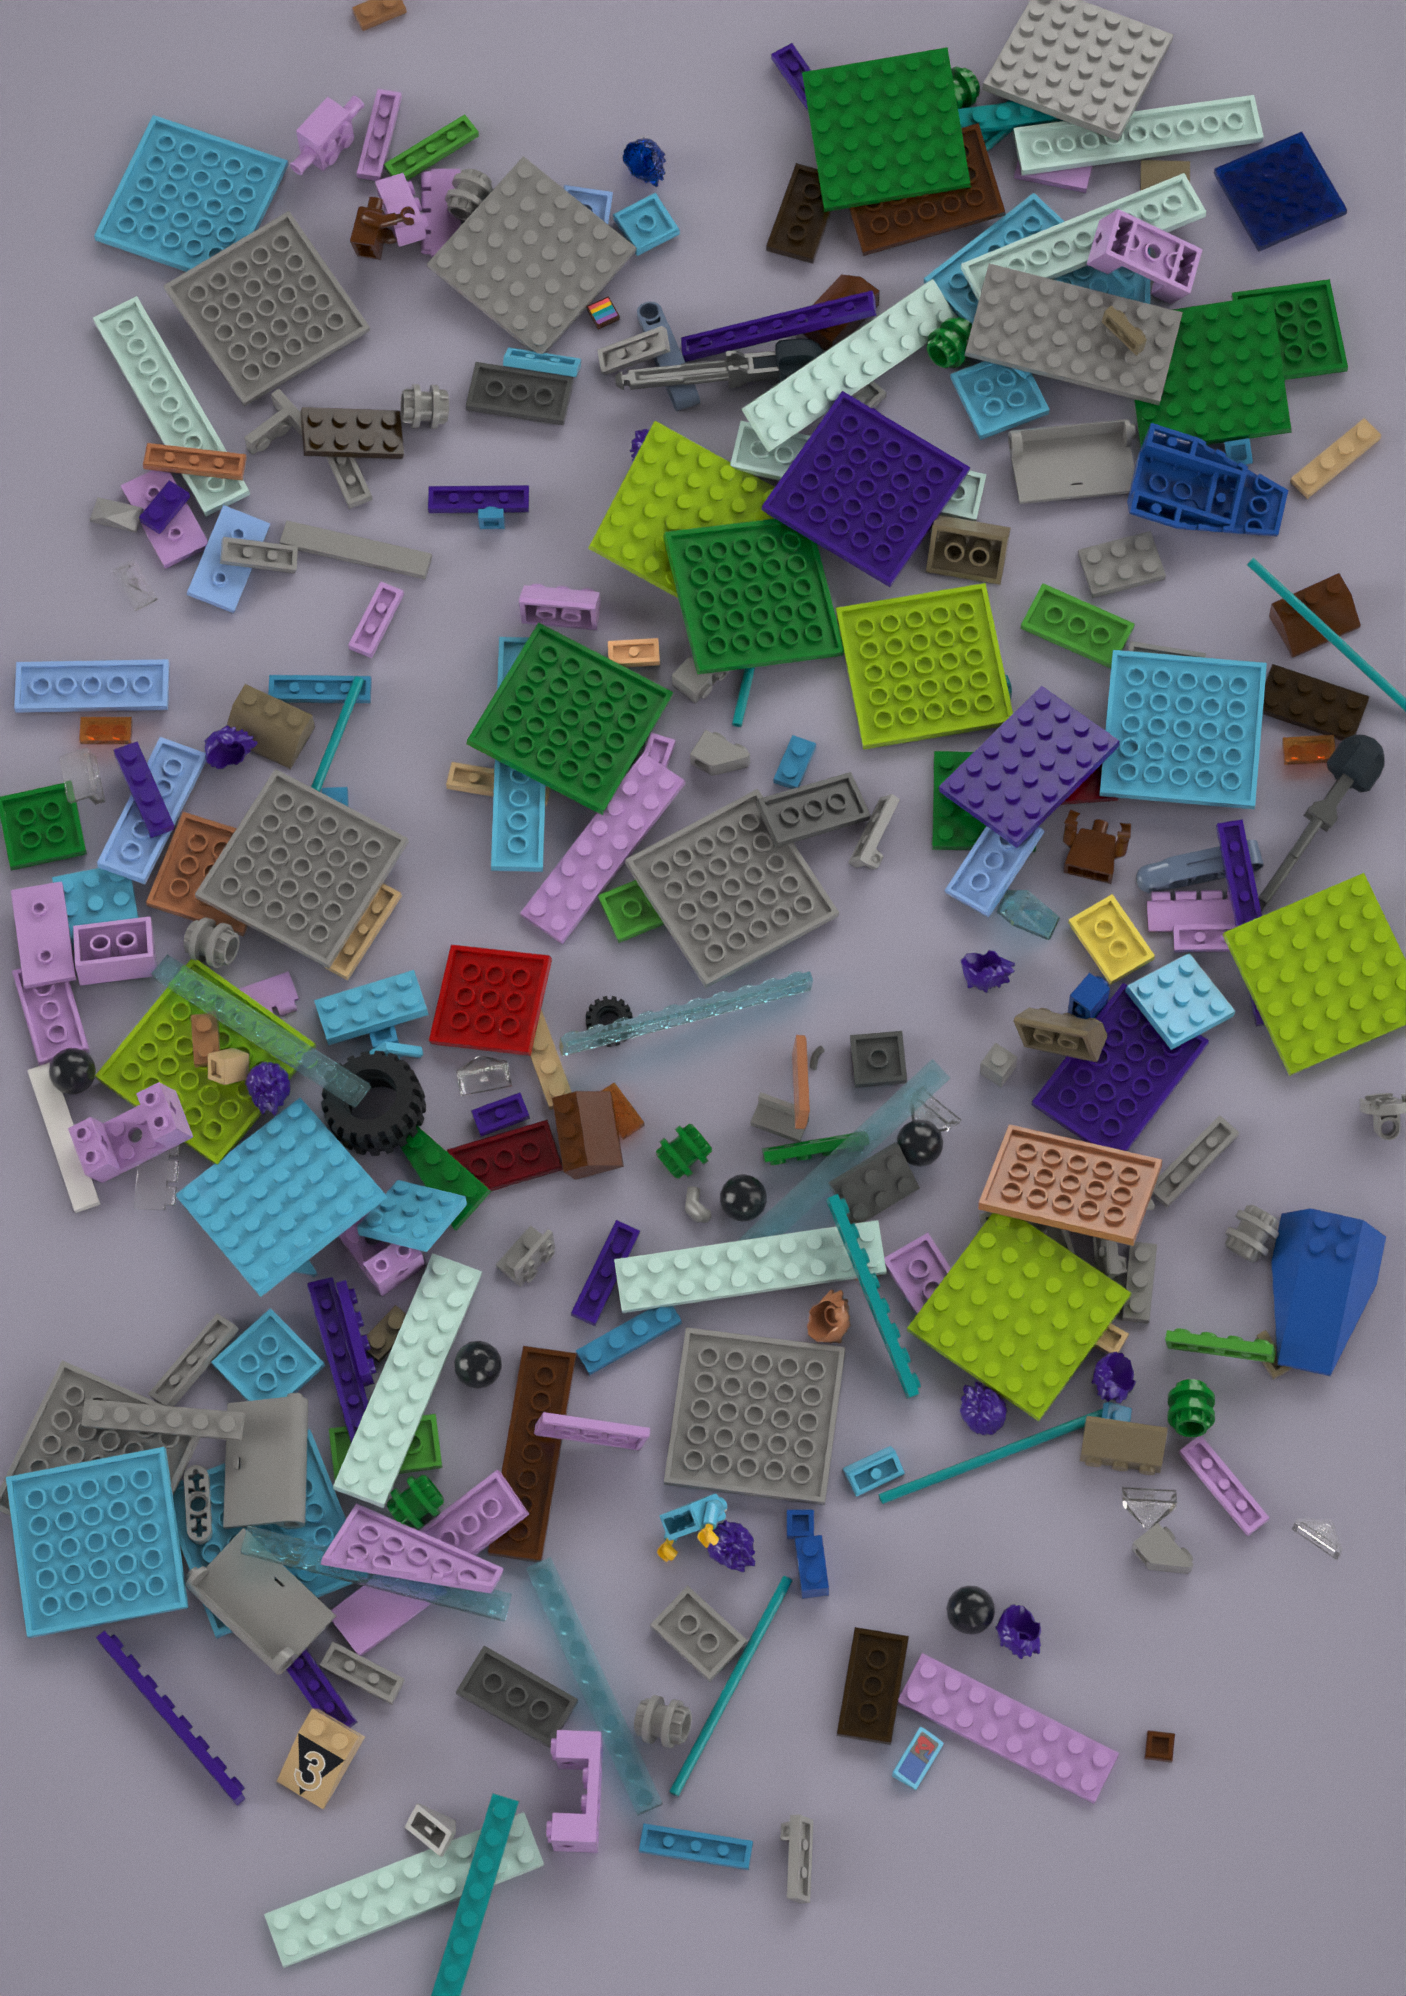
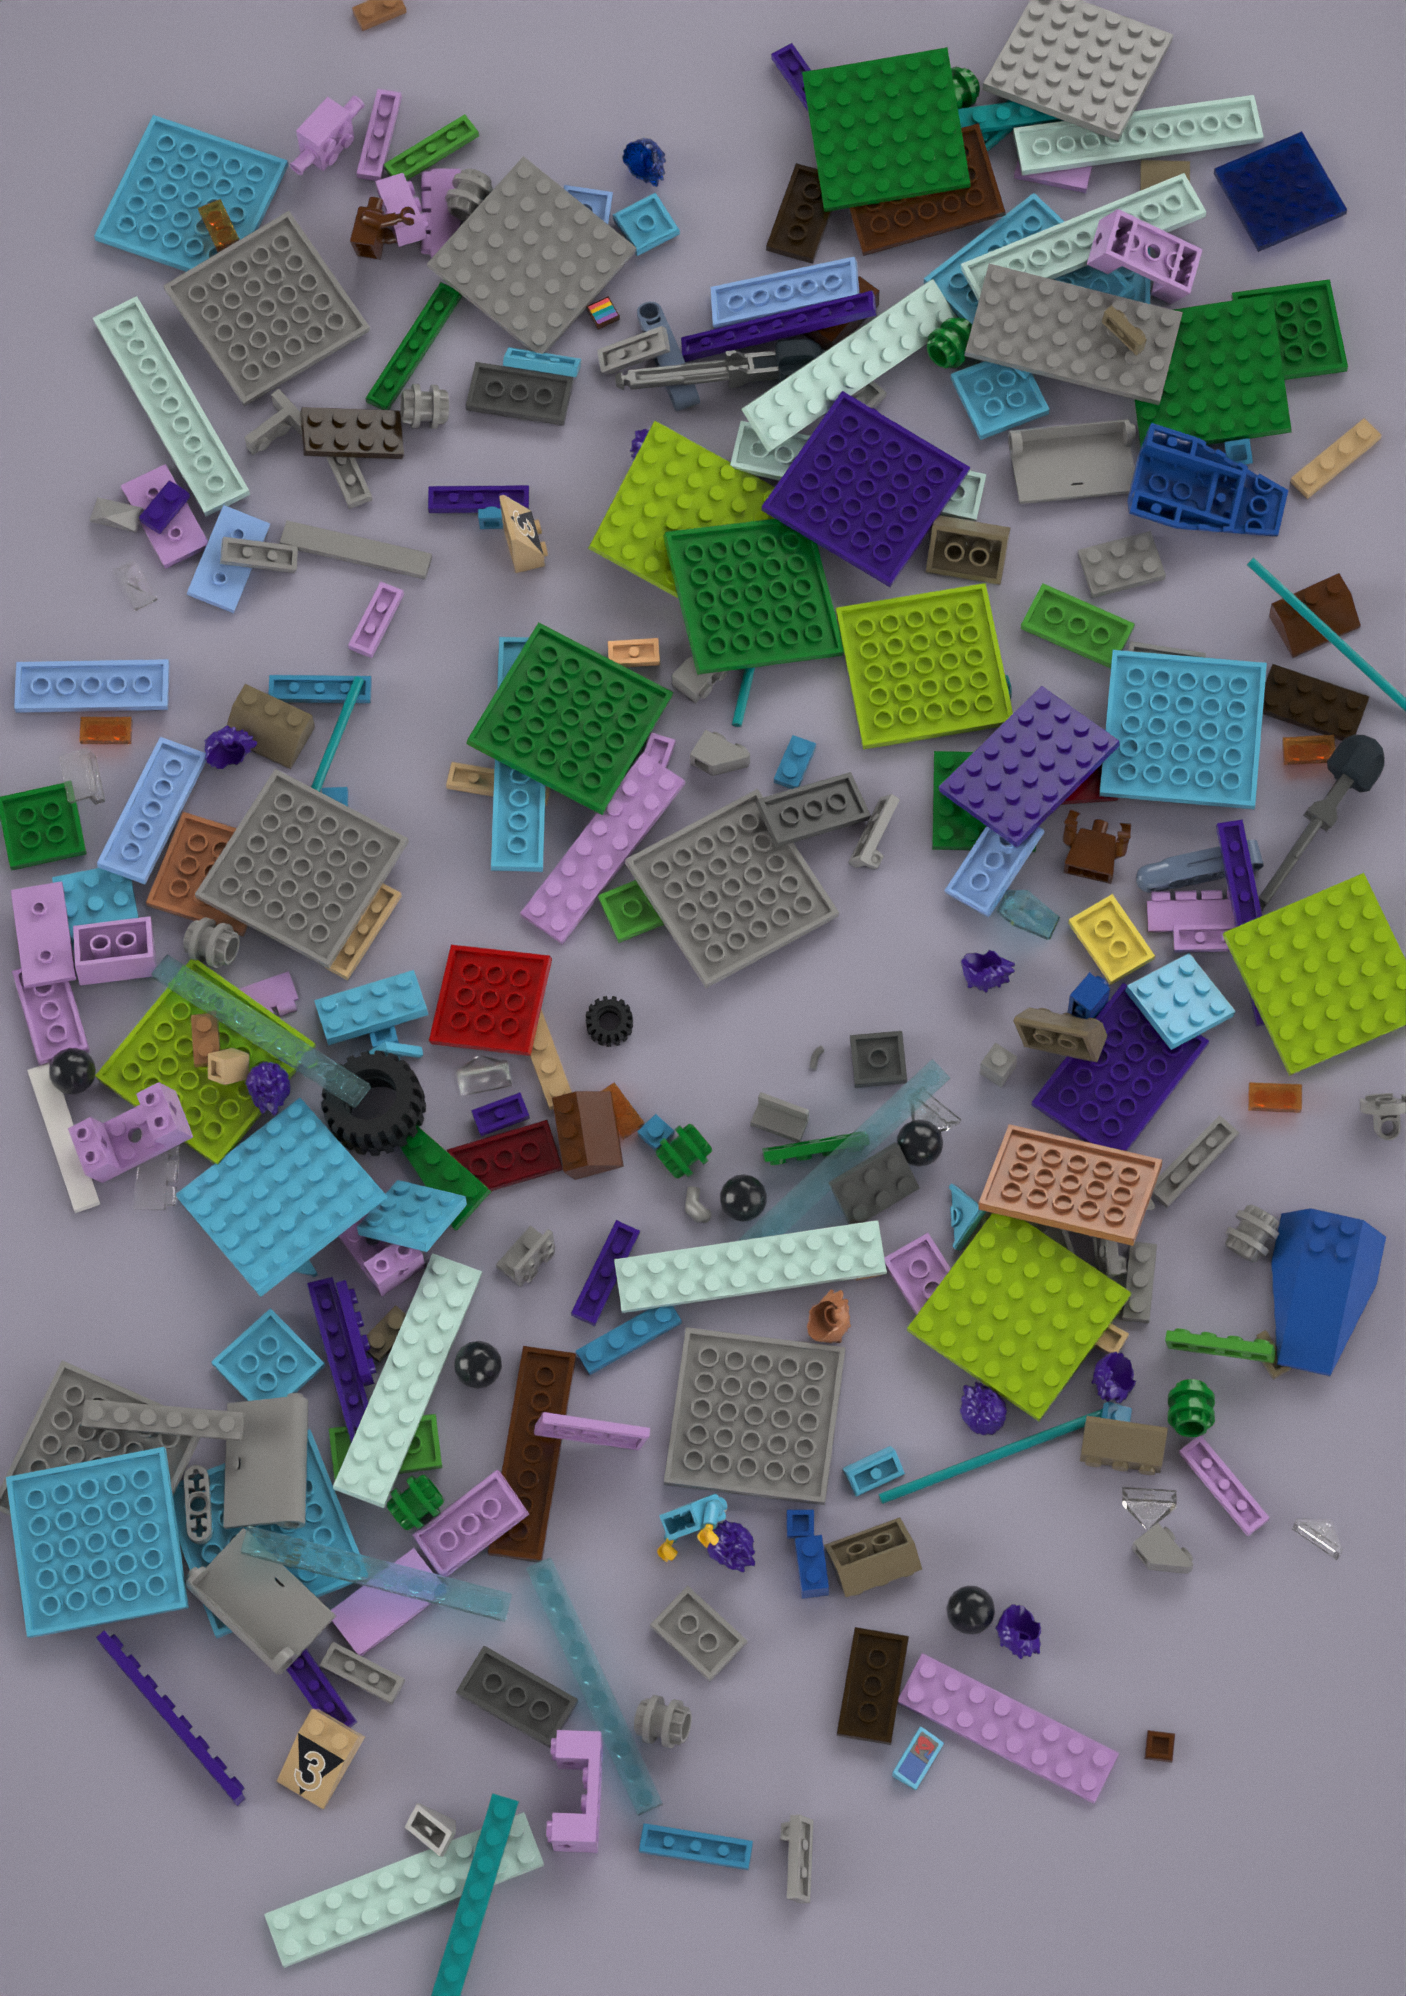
(144, 789): dark purple plate -> none
(193, 1361): light grey plate -> none
(194, 461): nougat tile -> none
(218, 225): none -> clear orange plate
(388, 1548): lavender wing -> none
(413, 347): none -> green tile
(522, 536): none -> tan slope
(560, 607): lavender slope -> none
(655, 1131): none -> dark azure plate
(677, 1015): clear light blue plate -> none
(730, 1686): teal piece -> none
(783, 291): none -> light blue plate
(800, 1082): nougat tile -> none
(869, 1285): teal plate -> none
(873, 1557): none -> dark tan slope
(964, 1216): none -> medium azure tile
(1275, 1097): none -> clear orange plate

